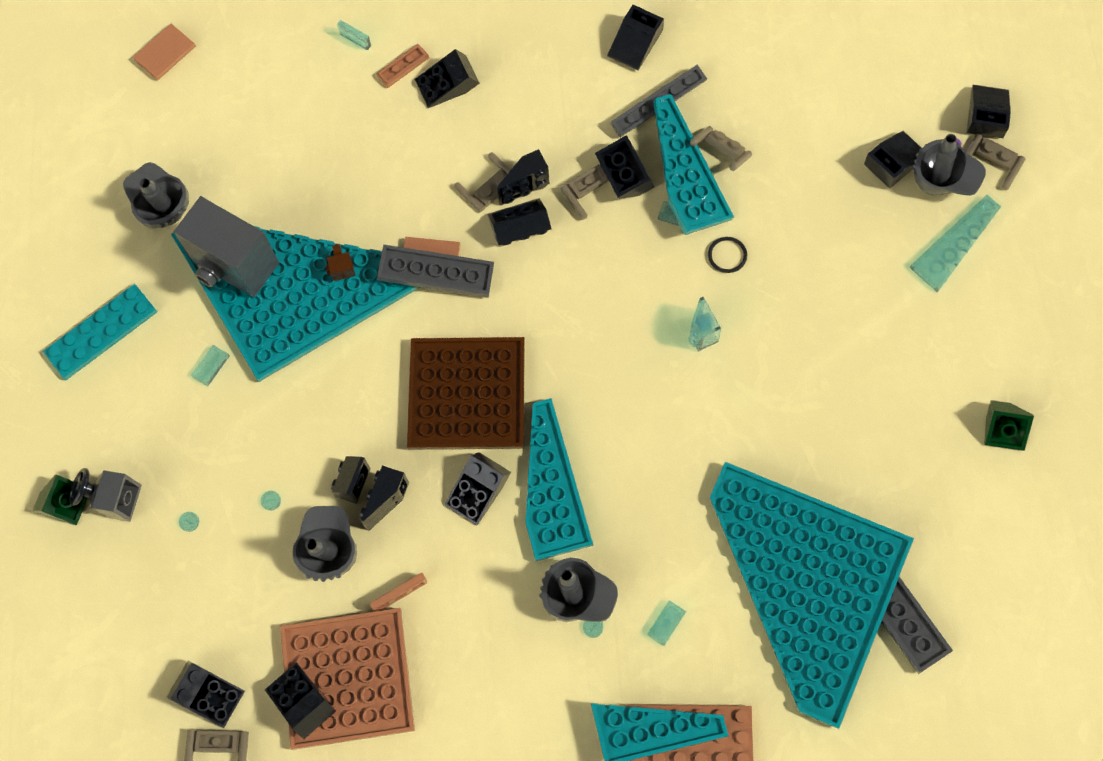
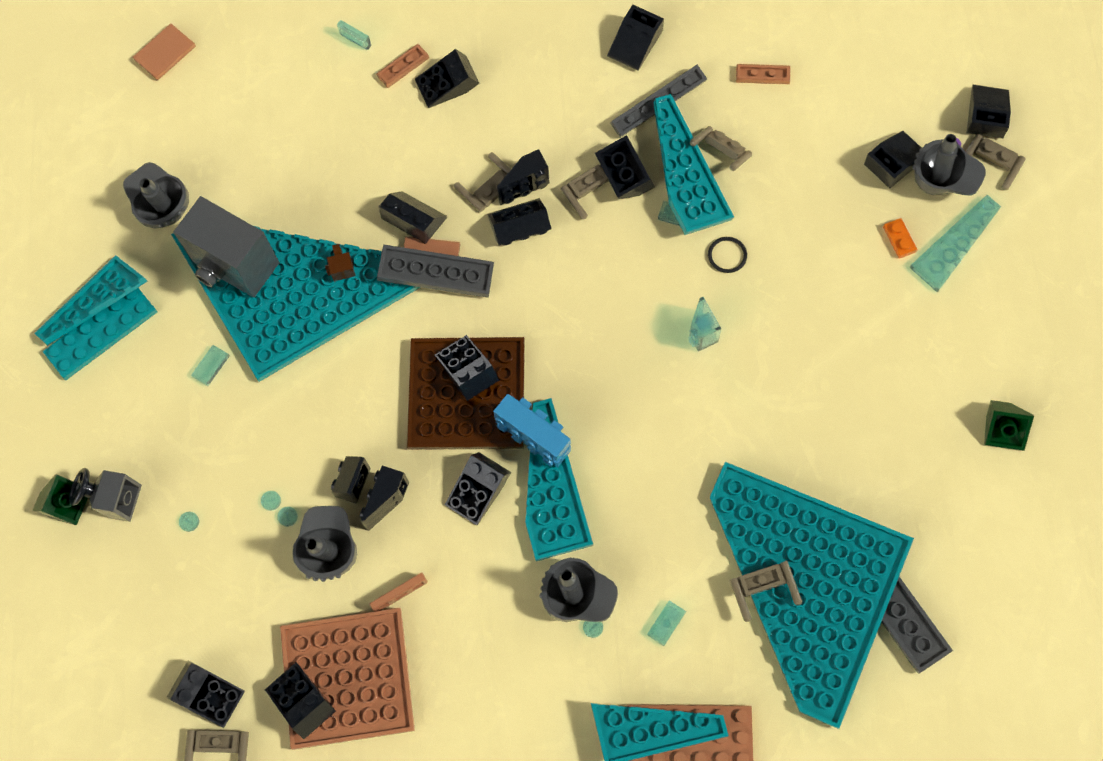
(102, 290): none -> teal wing
(287, 516): none -> clear light blue piece
(411, 215): none -> black slope
(467, 367): none -> black slope
(532, 430): none -> dark azure piece
(761, 581): none -> dark tan plate
(762, 74): none -> nougat tile
(900, 238): none -> orange plate

